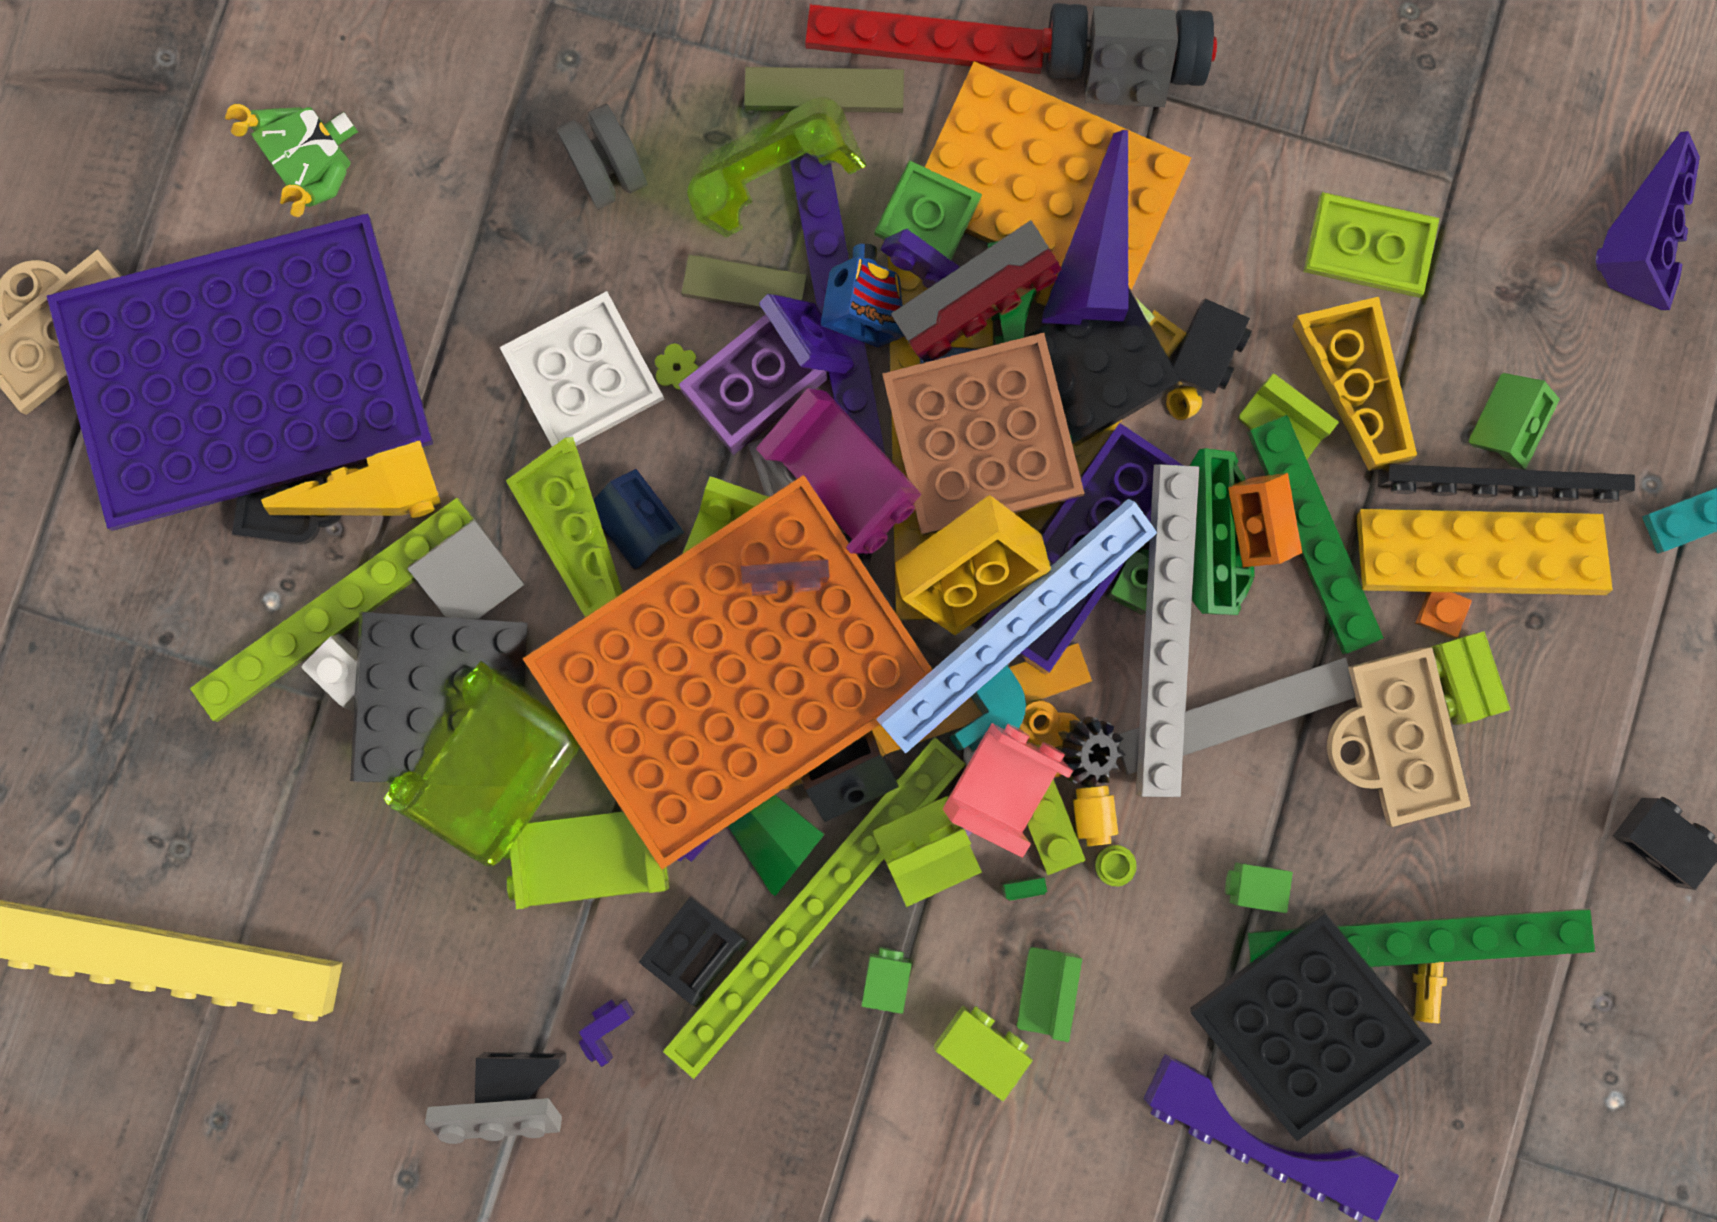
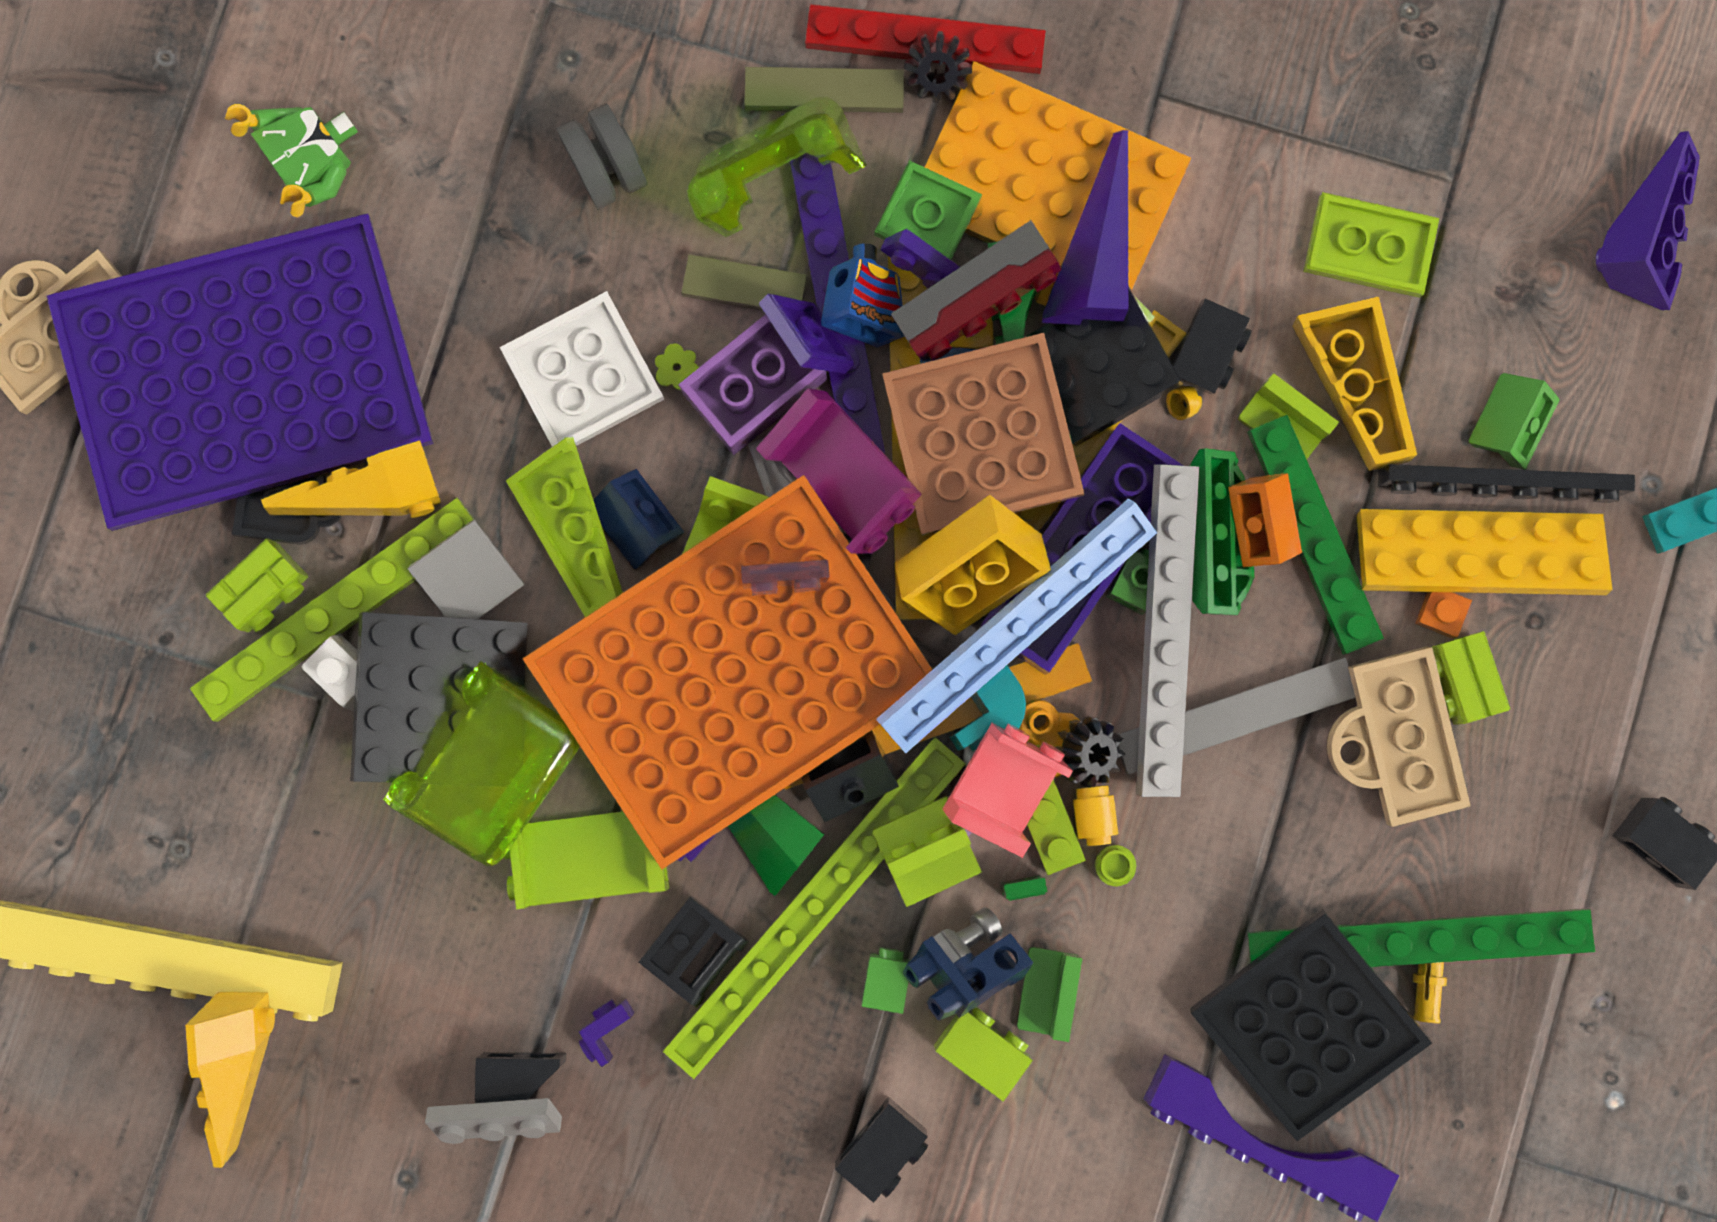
(226, 1053): none -> yellow wedge
(258, 587): none -> lime brick
(882, 1151): none -> black brick
(931, 81): none -> black gear
(960, 976): none -> dark blue hips
(1129, 51): brick -> none
(1259, 887): bright green brick -> none

